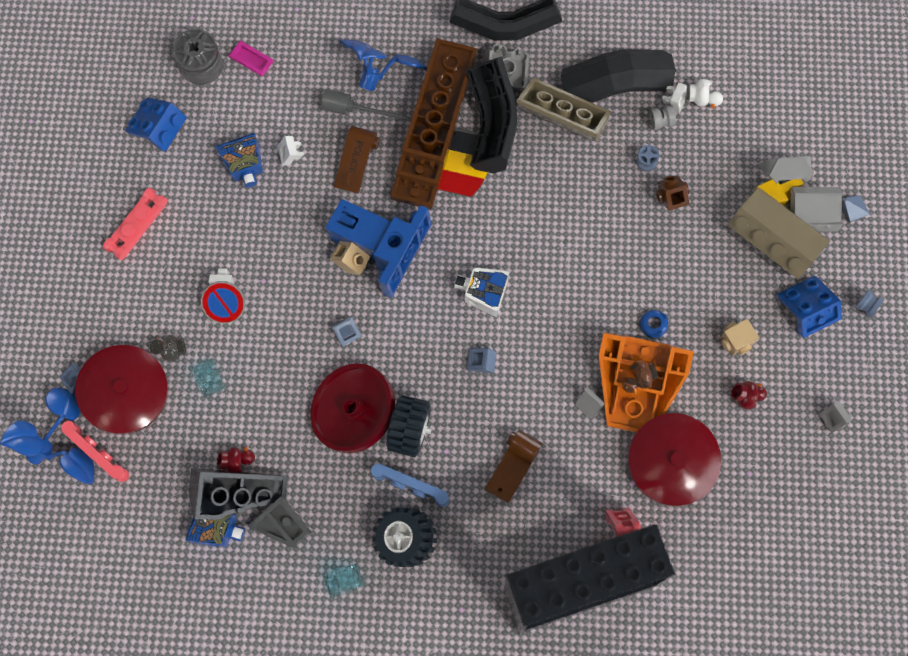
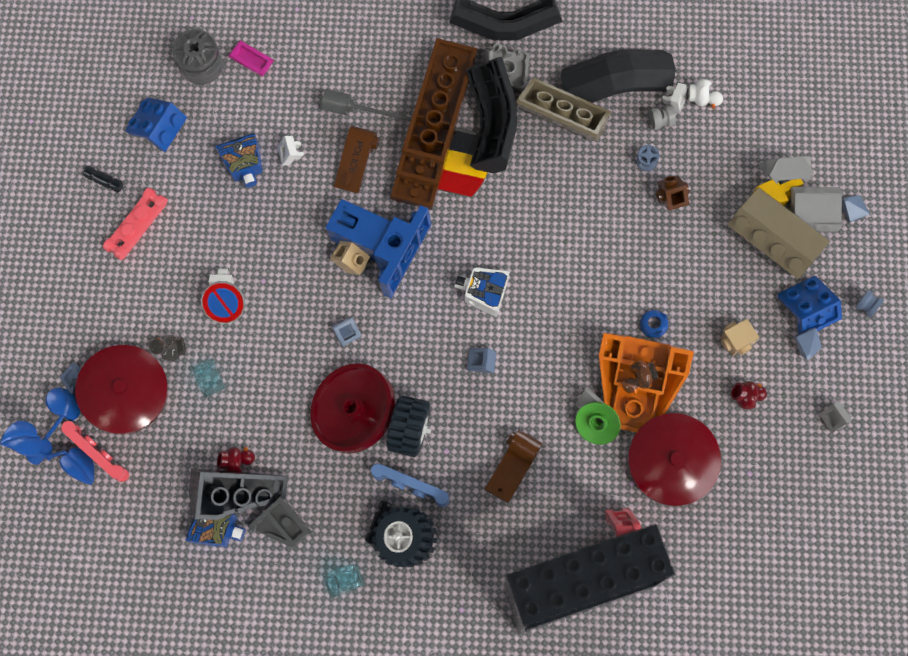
(103, 179): none -> black axle
(370, 73): blue plant -> none
(382, 507): none -> black axle
(593, 430): none -> bright green dish
(808, 343): none -> sand blue slope

